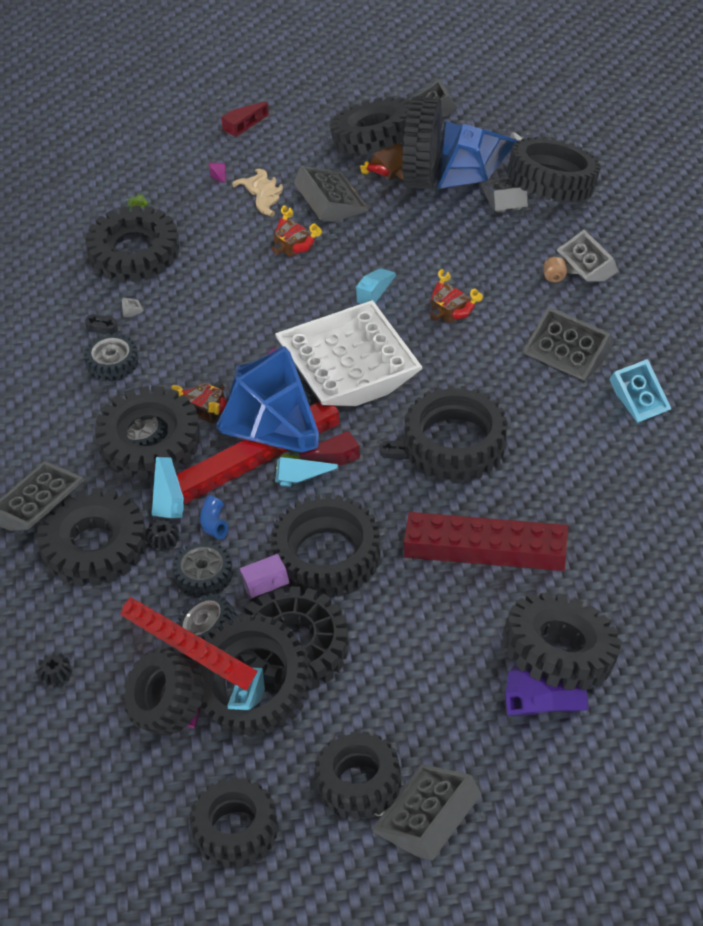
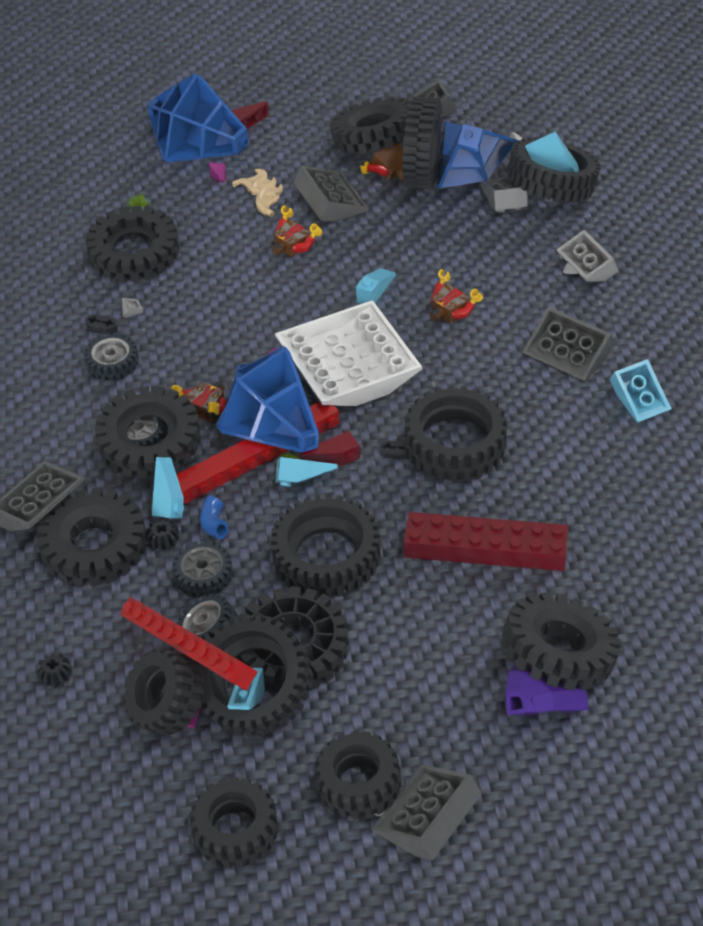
(195, 123): none -> blue panel
(264, 576): medium lavender slope -> none
(552, 153): none -> medium azure slope
(555, 269): medium nougat head -> none

